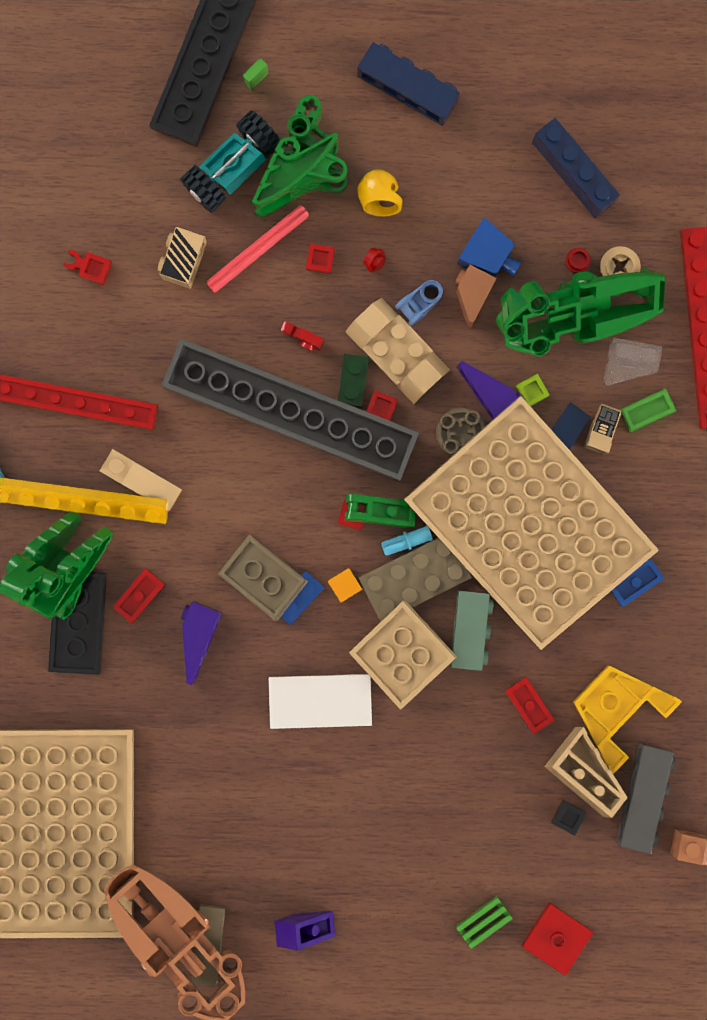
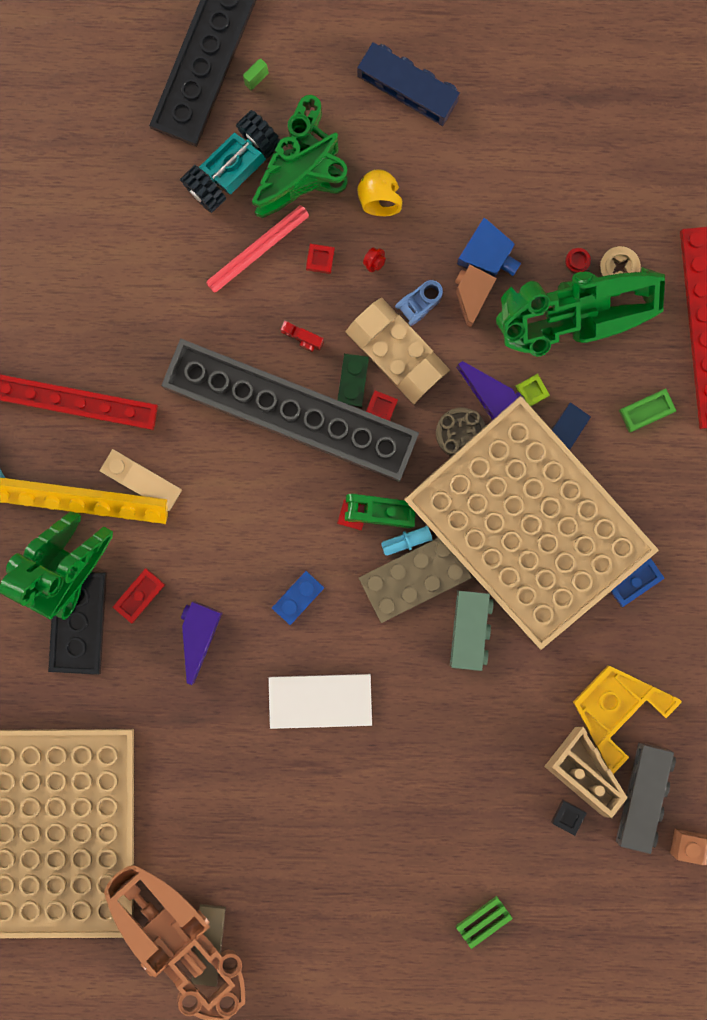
(91, 267): red plate -> none
(182, 257): brick -> none
(263, 578): dark tan tile -> none
(304, 929): dark purple slope -> none
(344, 585): light orange tile -> none
(402, 654): tan plate -> none
(529, 705): red plate -> none
(557, 938): red plate -> none
(575, 168): dark blue brick -> none
(602, 429): leg -> none
(630, 360): clear wing -> none

